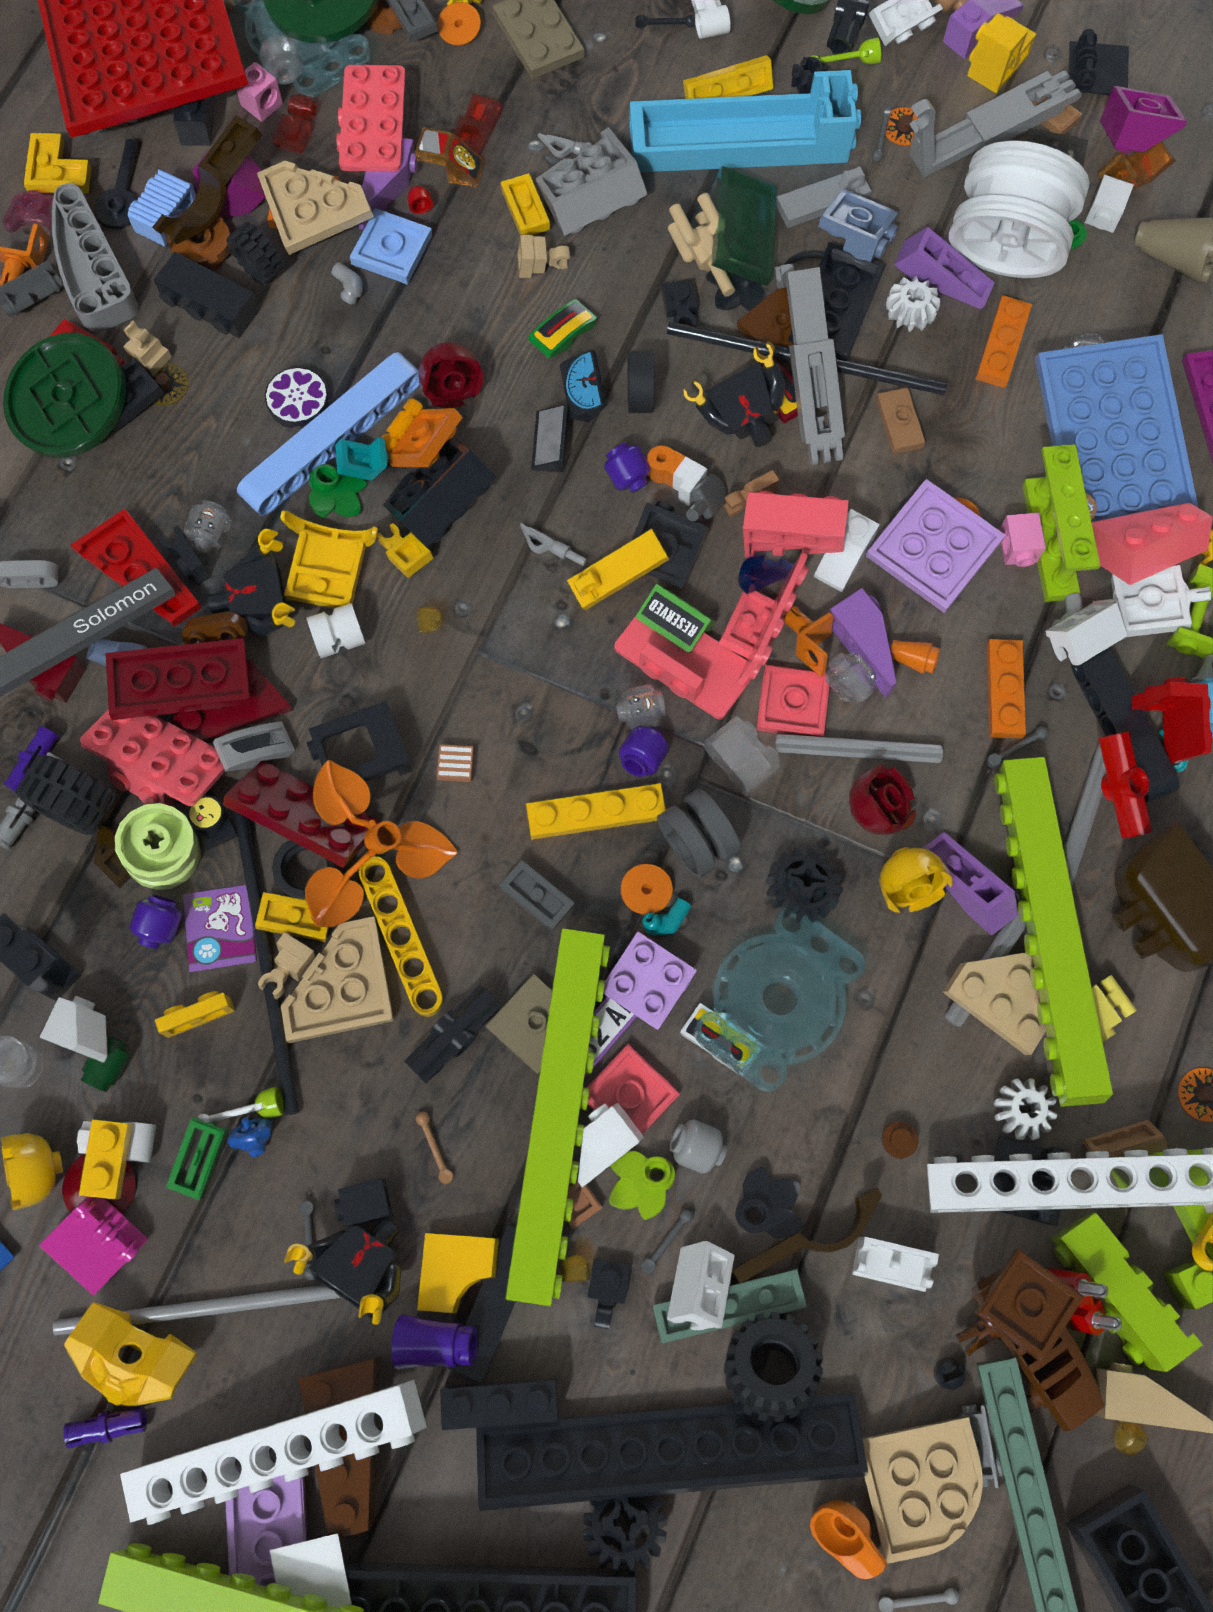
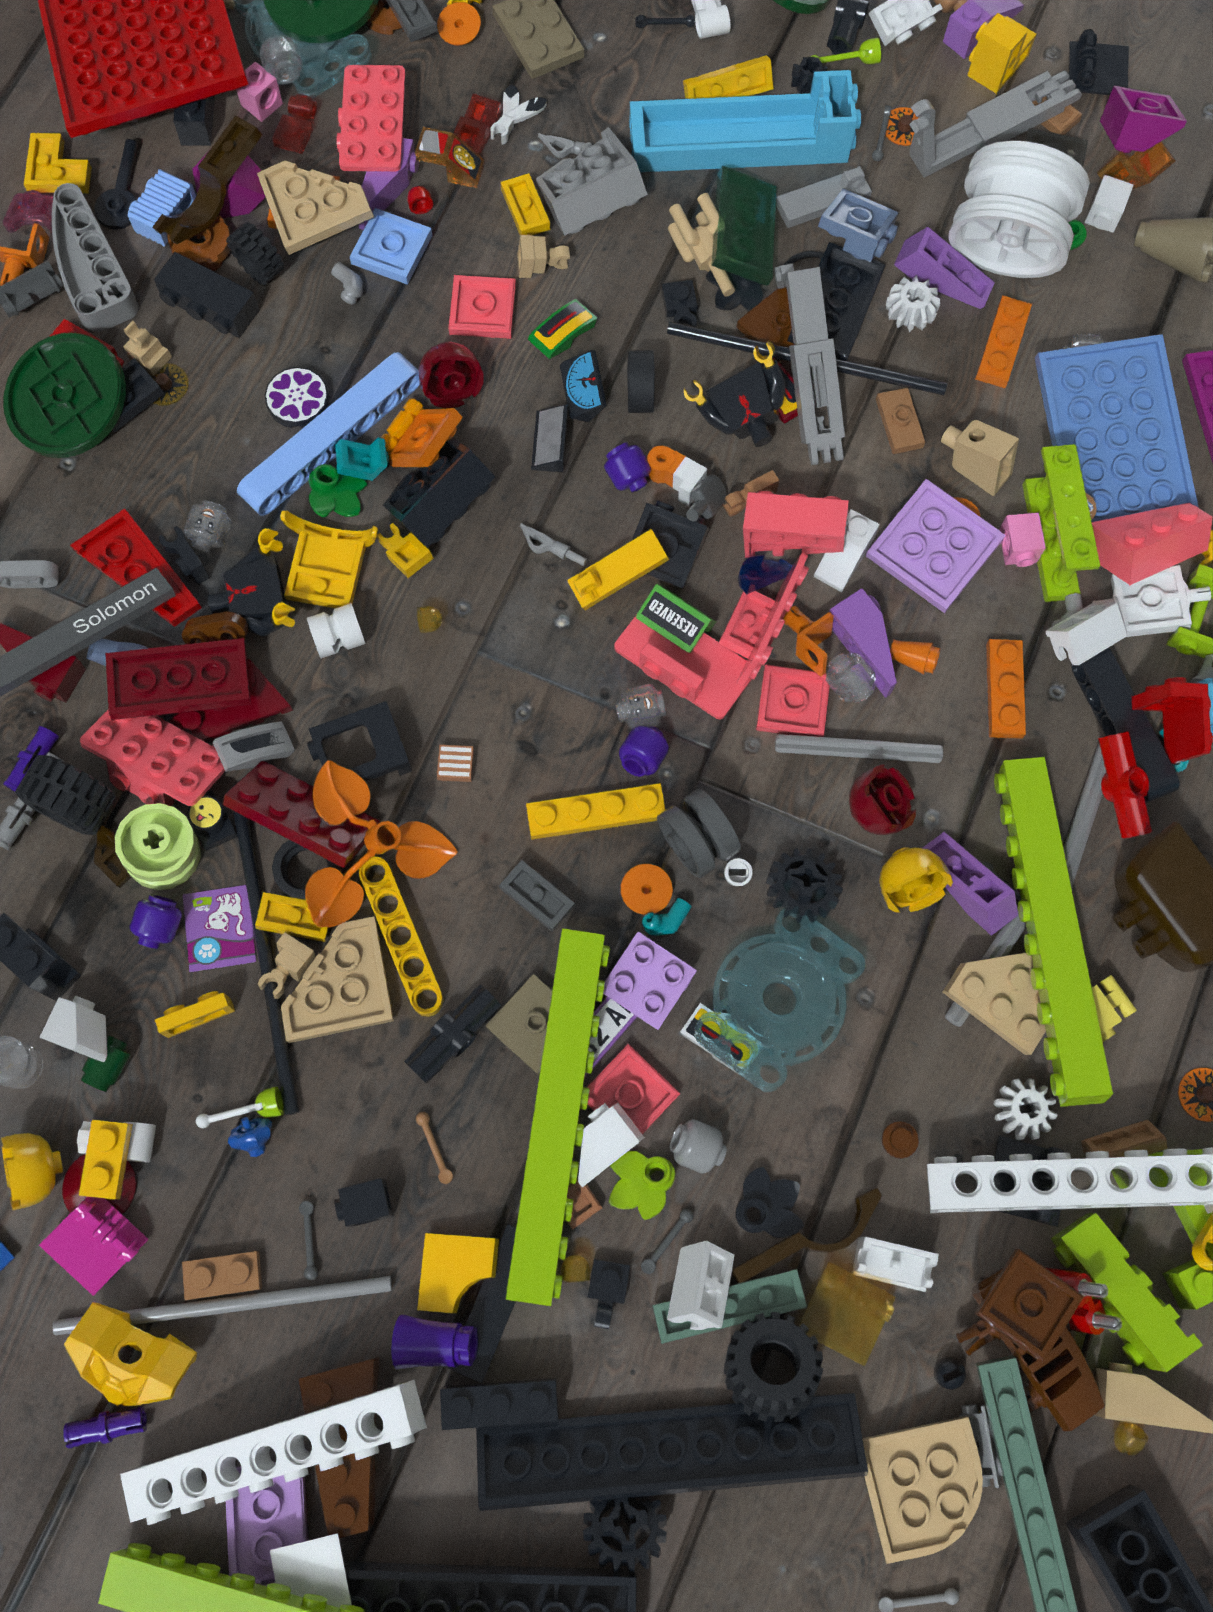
(208, 1129): green tile -> none
(222, 1275): none -> medium nougat plate
(355, 1266): black torso -> none
(482, 306): none -> coral tile
(515, 113): none -> white piece
(738, 880): none -> white hinge
(742, 755): clear brick -> none
(847, 1313): none -> clear yellow hinge
(847, 1542): orange cap -> none
(982, 454): none -> tan torso
(994, 760): dark grey hinge -> none

